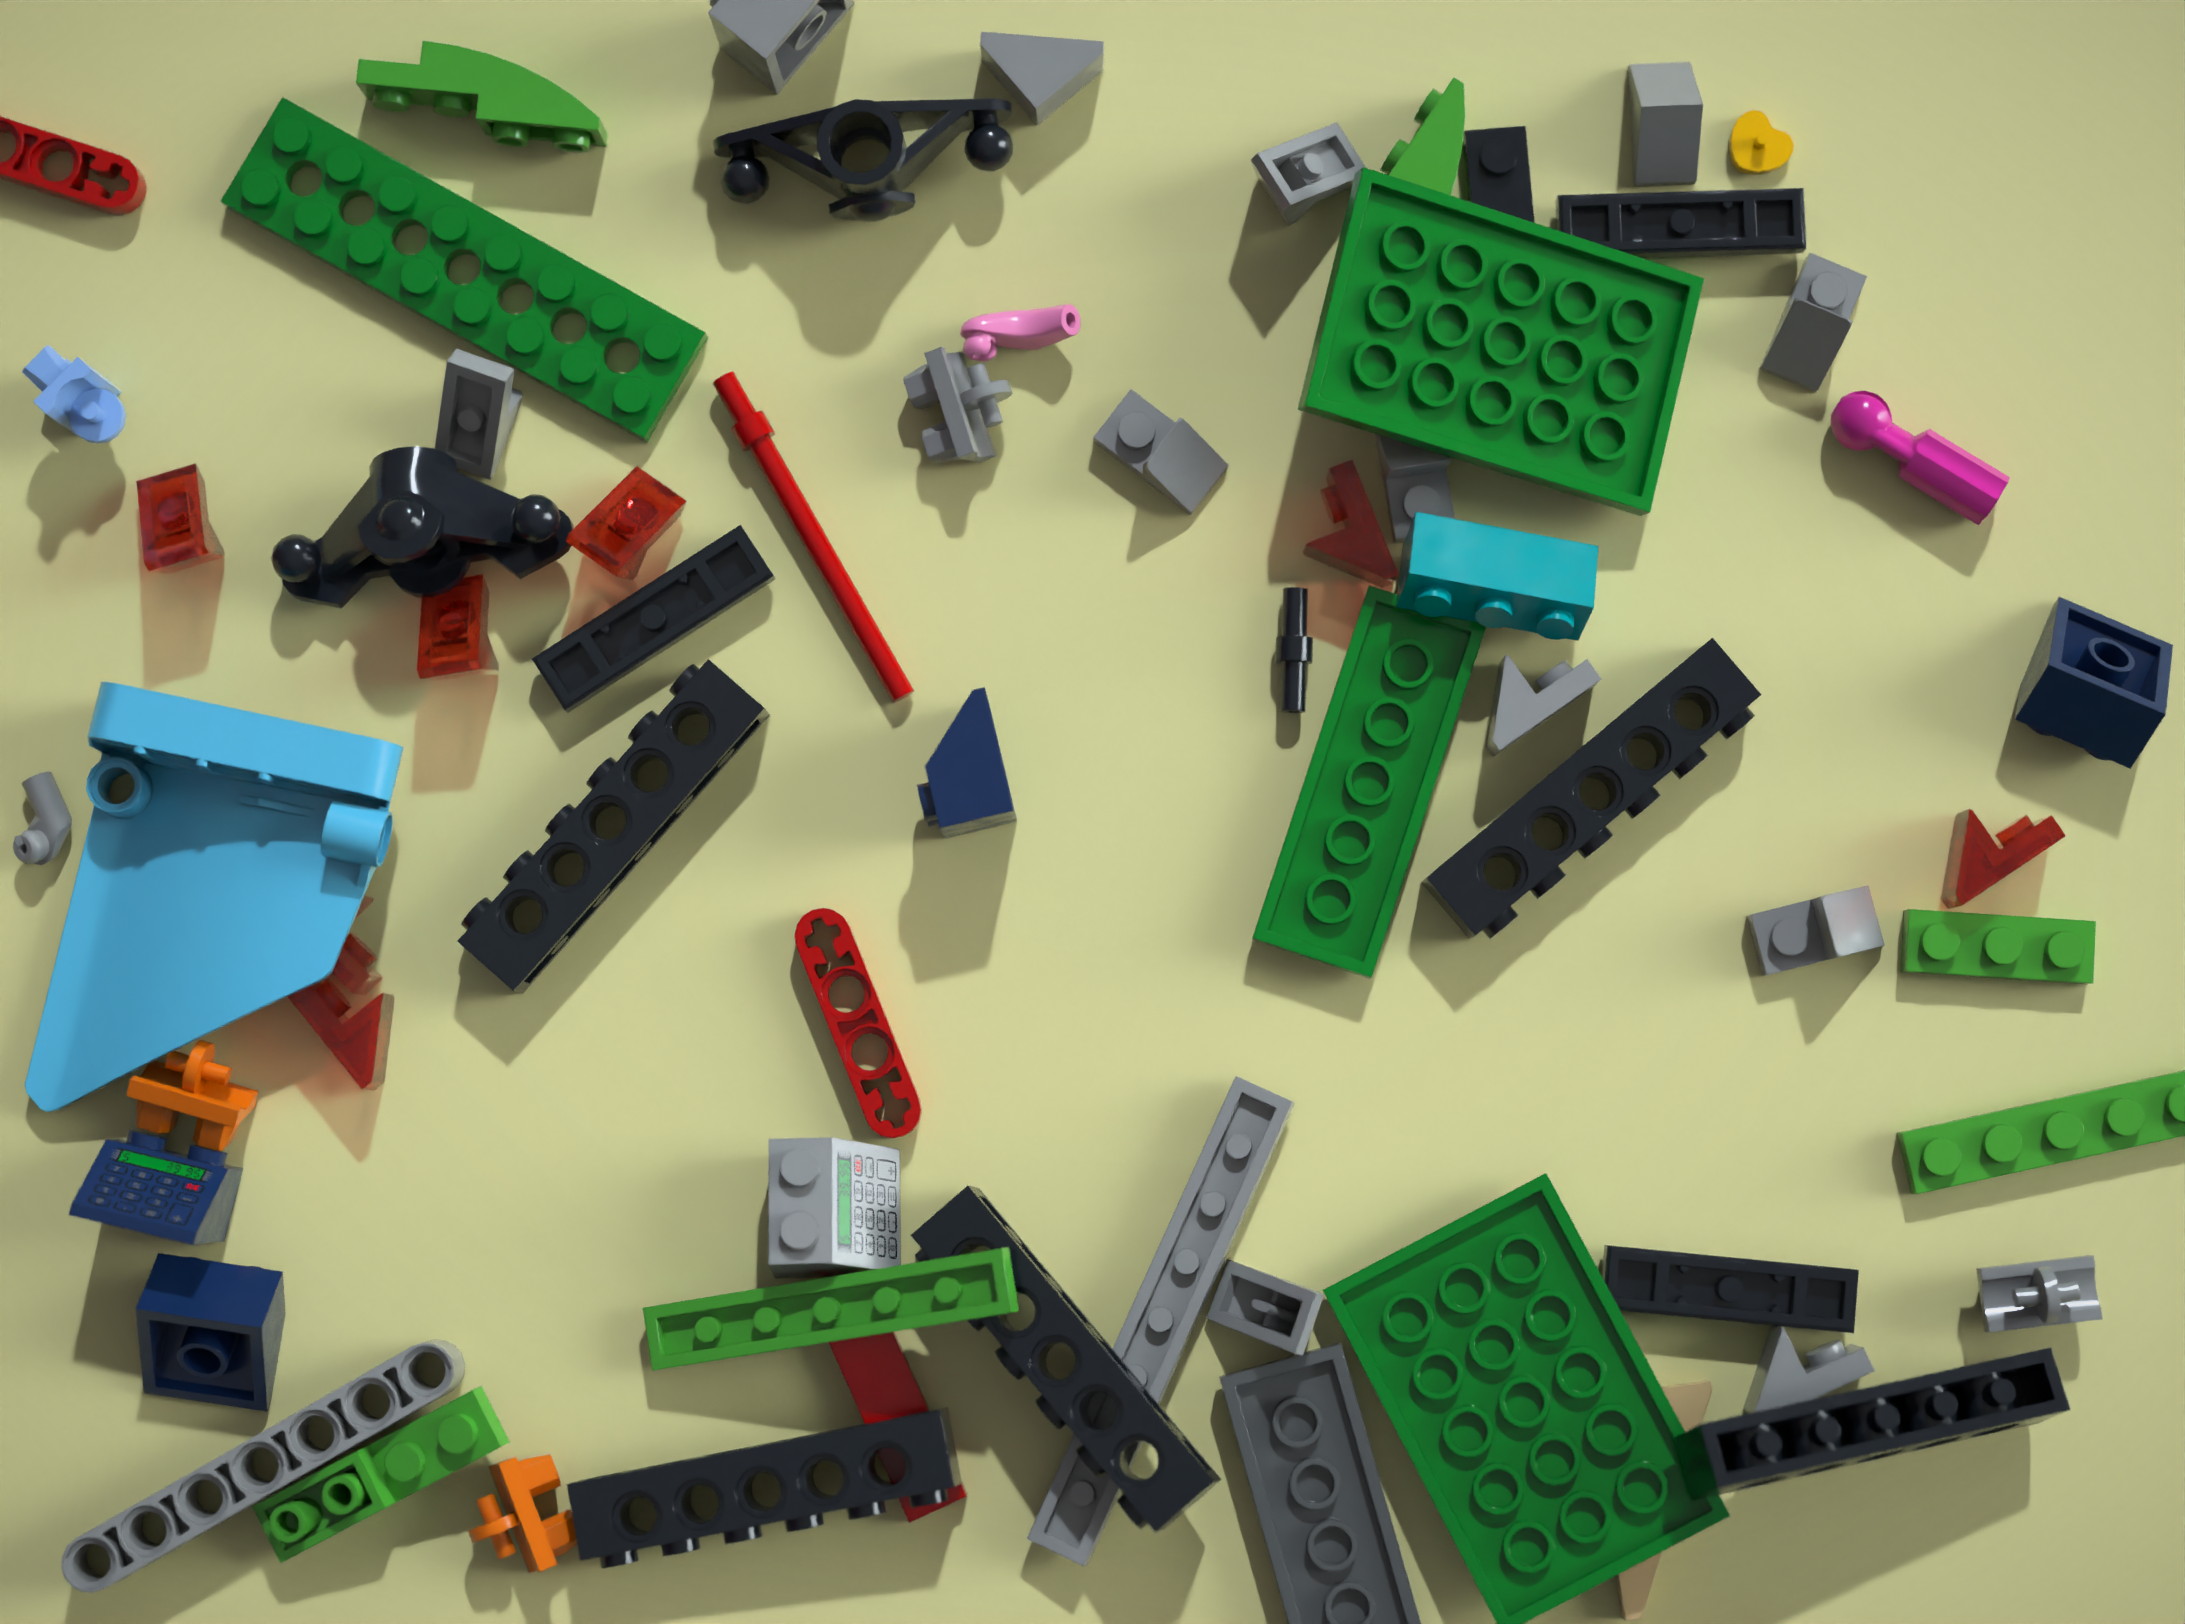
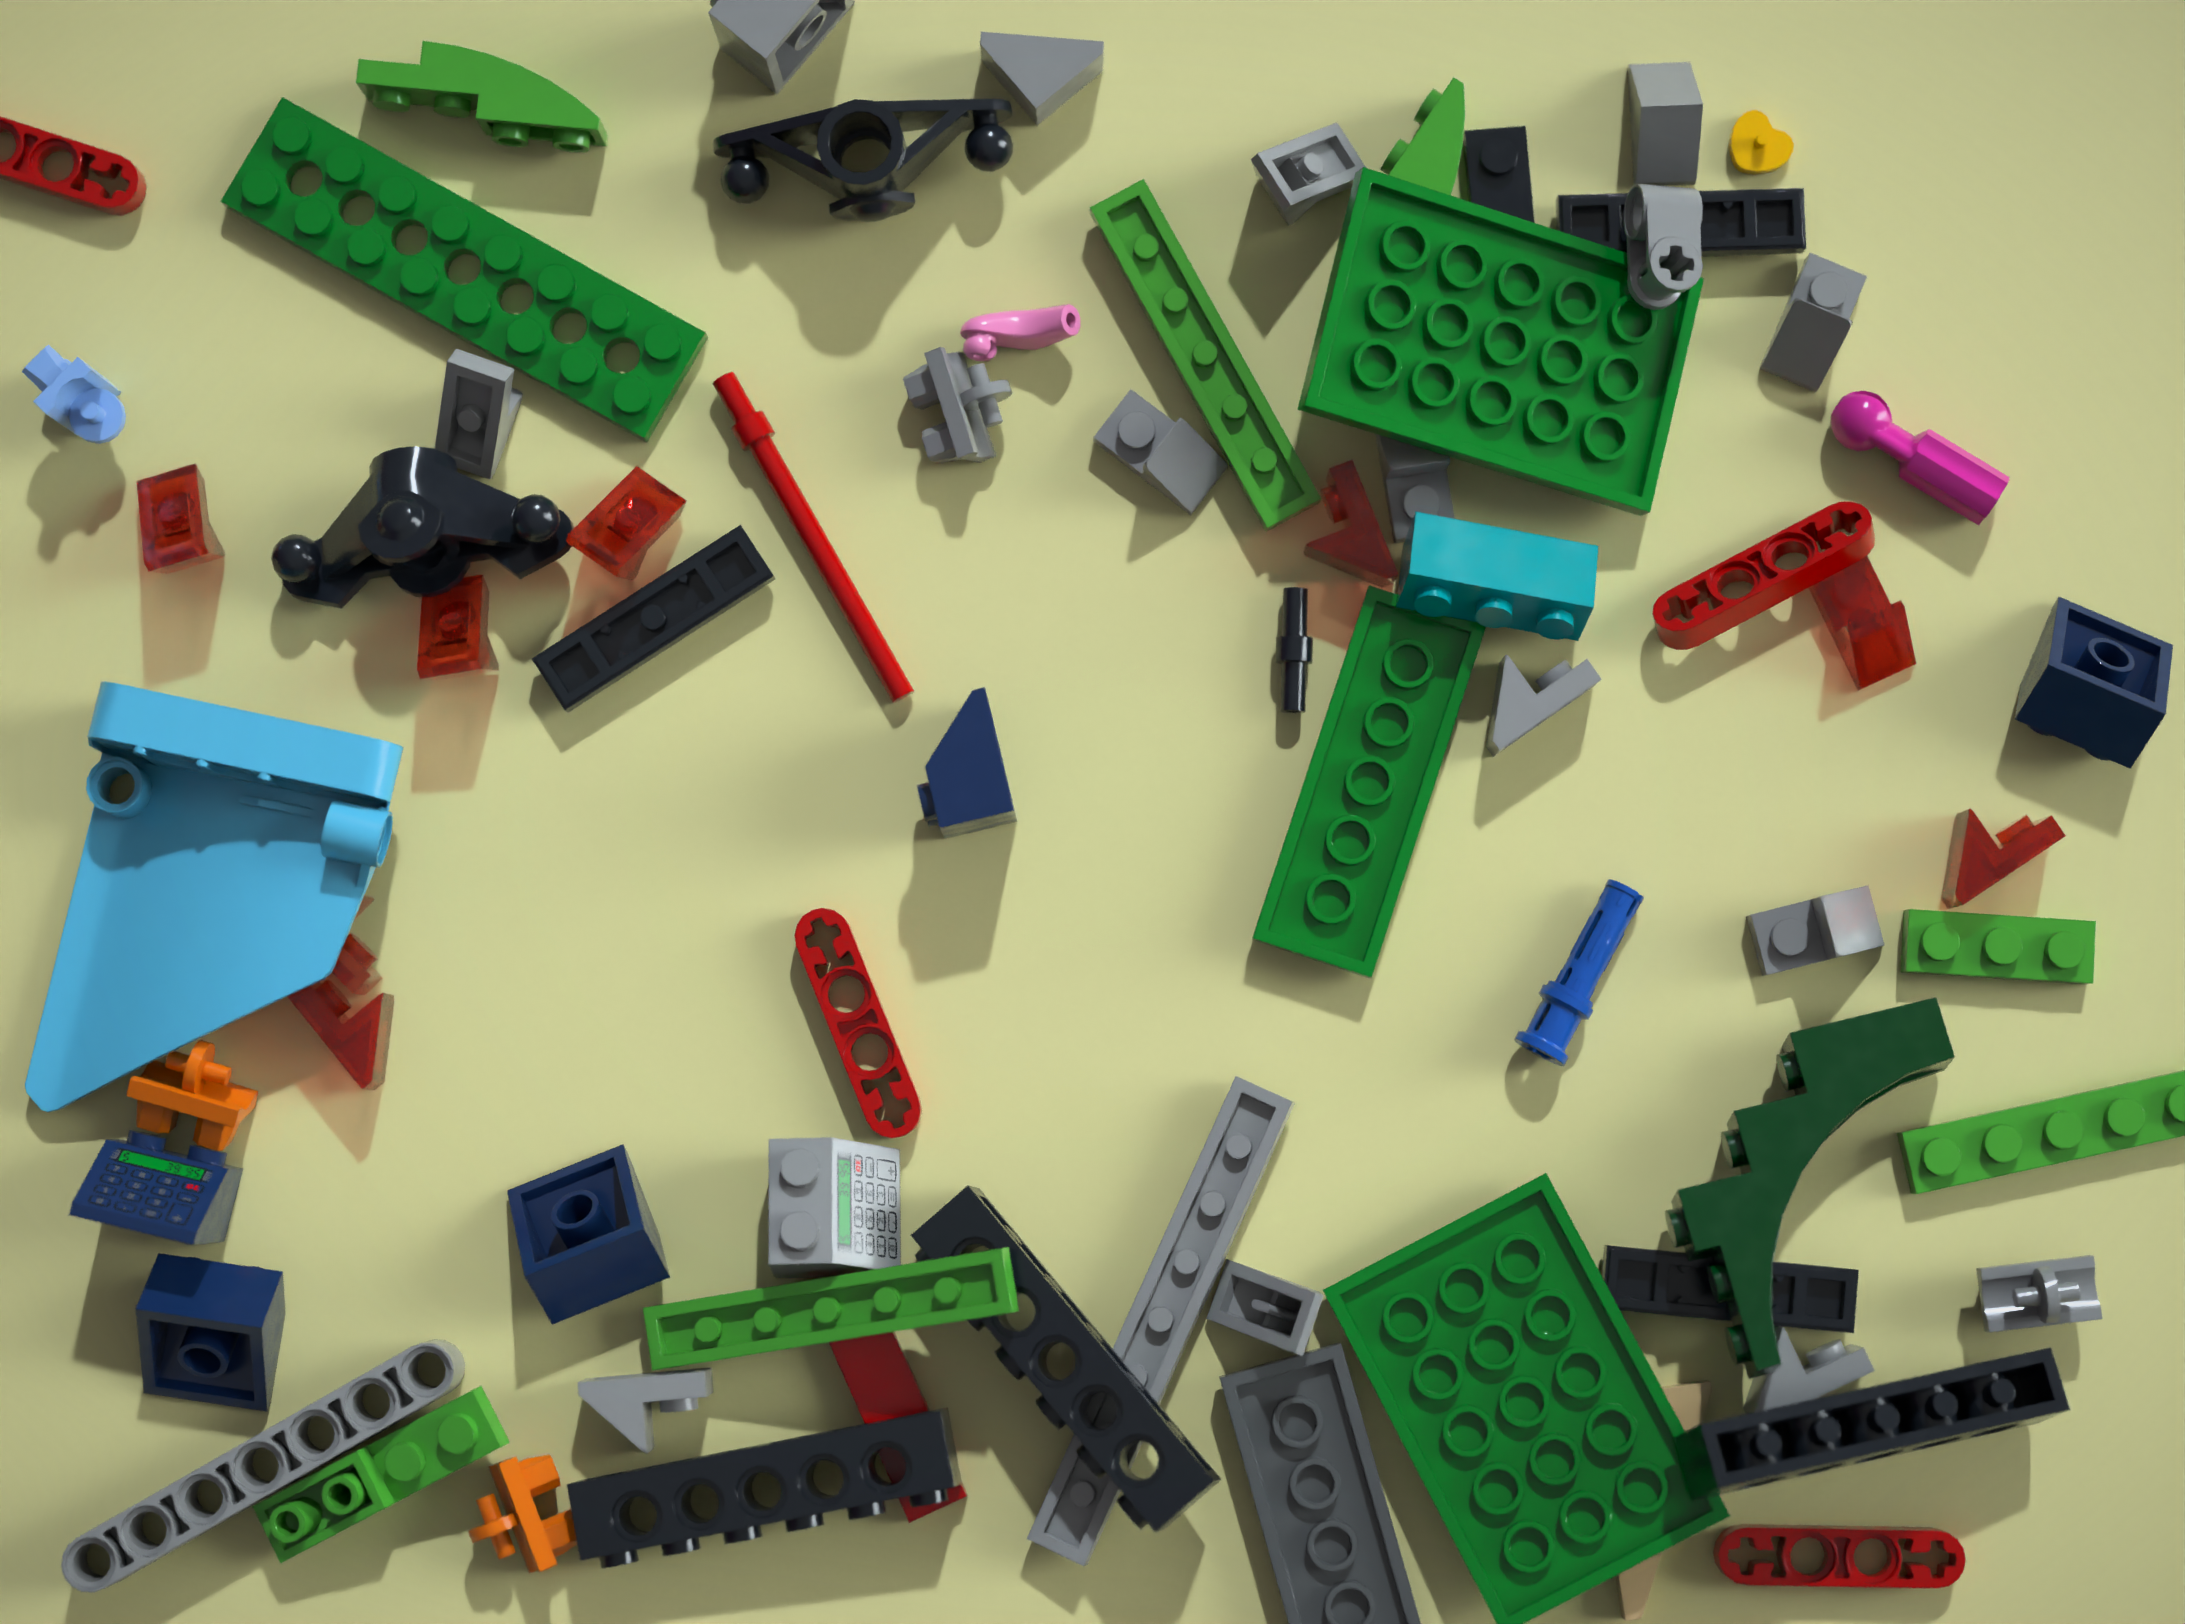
(50, 824): light grey arm -> none
(489, 925): black brick -> none
(586, 1235): none -> dark blue slope
(628, 1399): none -> light grey slope
(1205, 355): none -> bright green plate
(1569, 997): none -> blue pin
(1662, 242): none -> light grey piece
(1705, 678): black brick -> none
(1739, 1217): none -> dark green arch
(1770, 583): none -> red beam
(1838, 1562): none -> red beam
(1864, 624): none -> clear red slope

